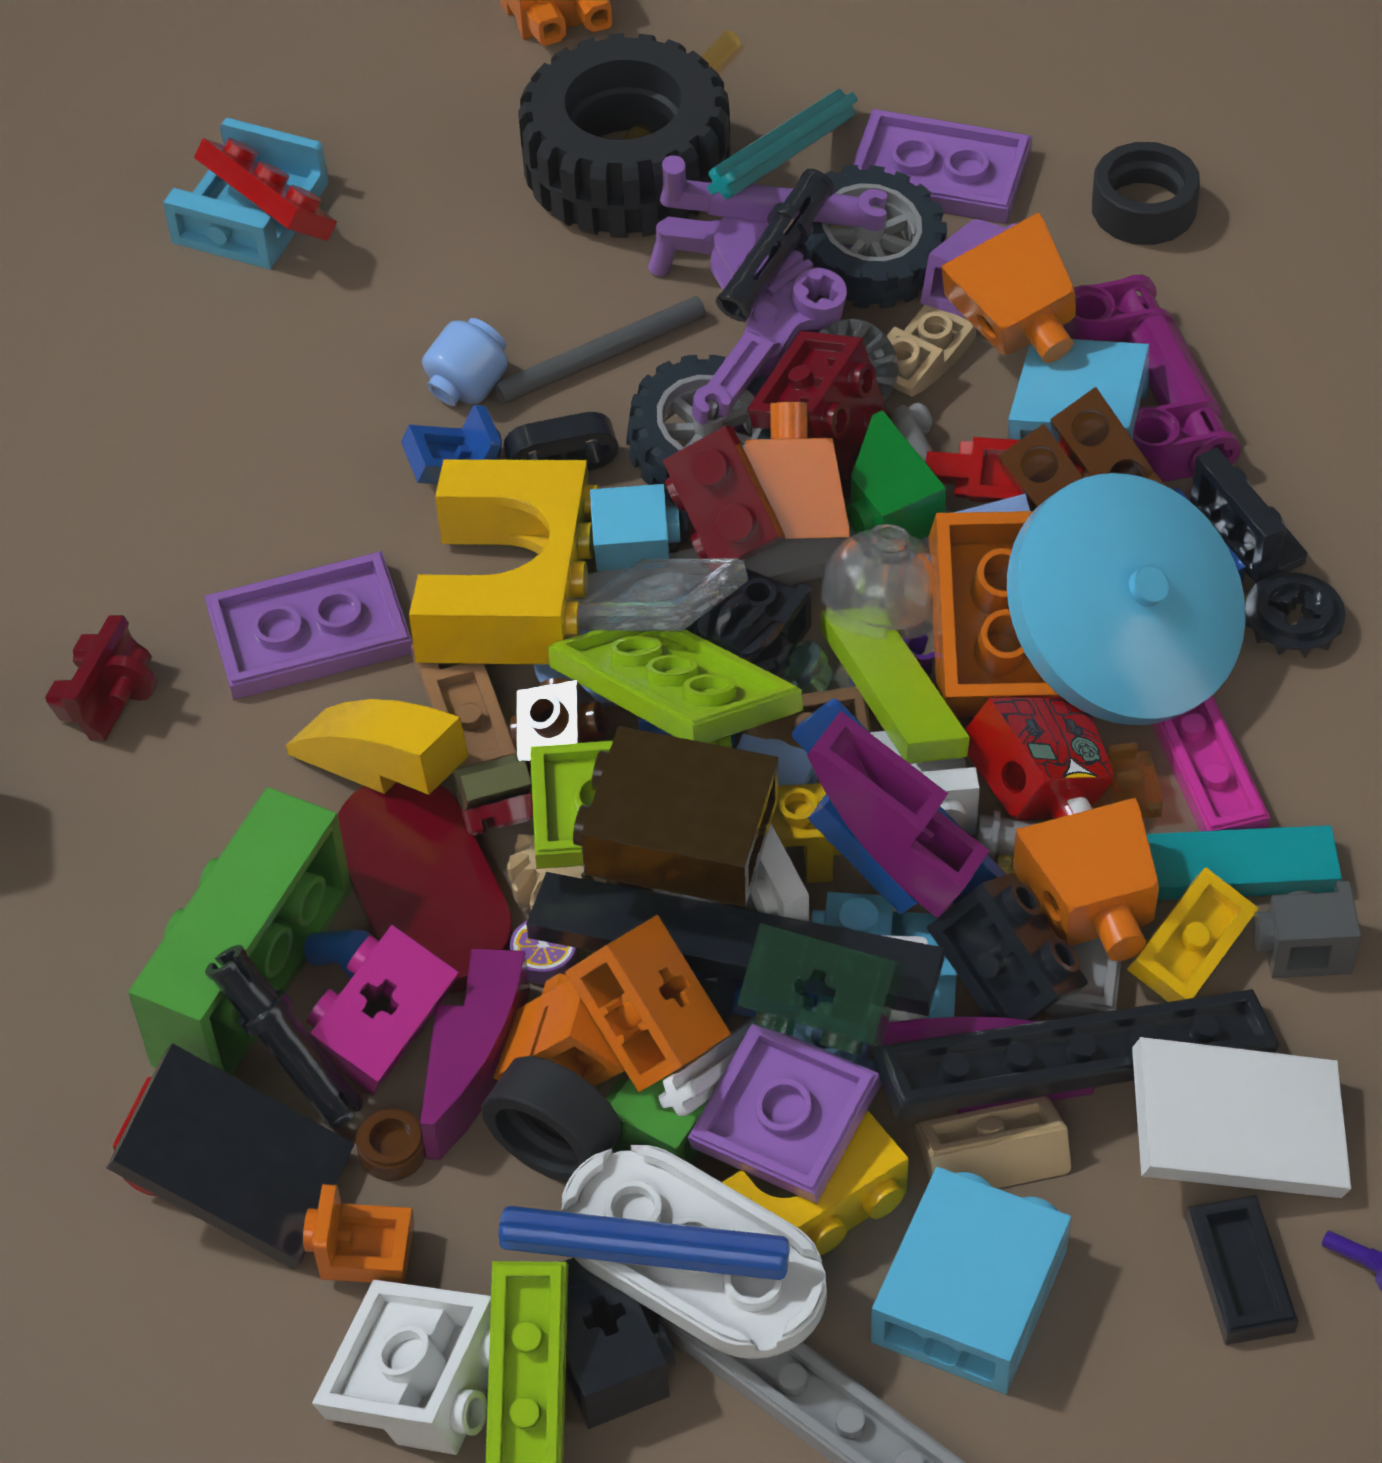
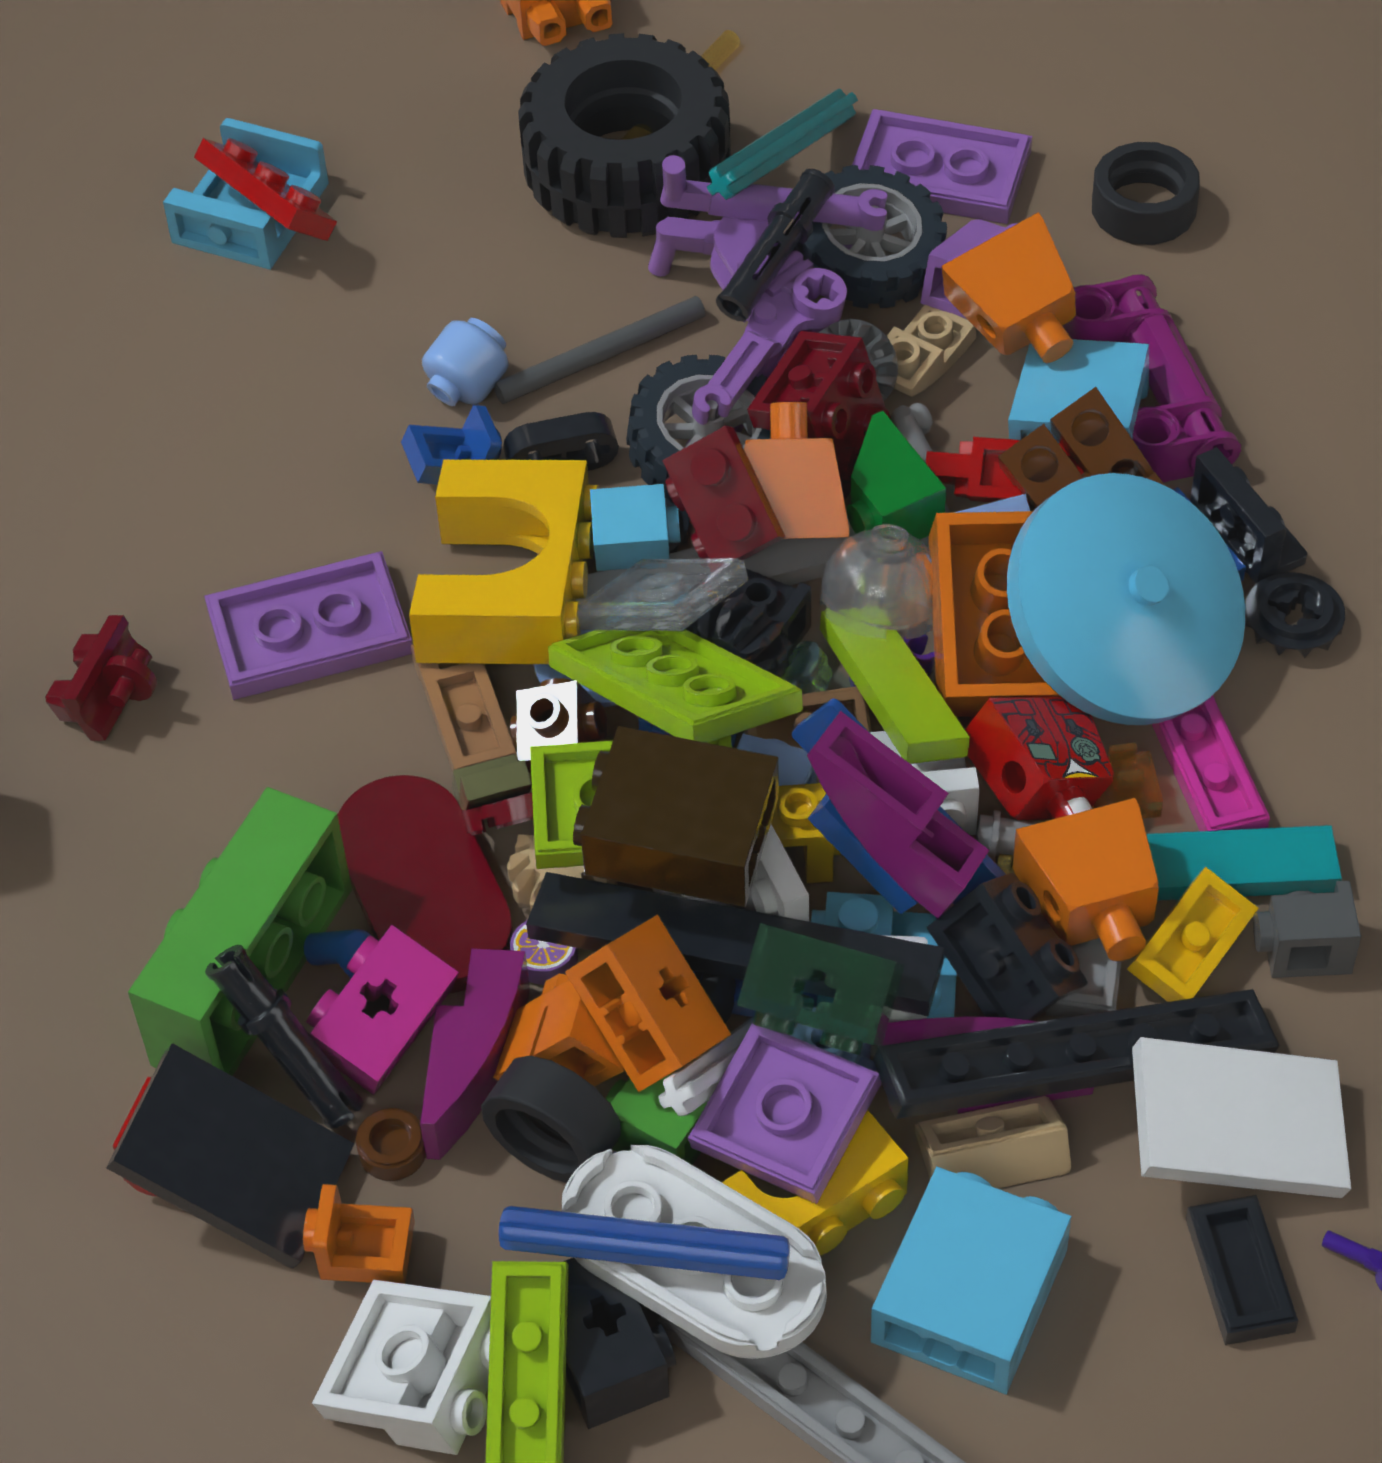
(383, 744): yellow slope -> none

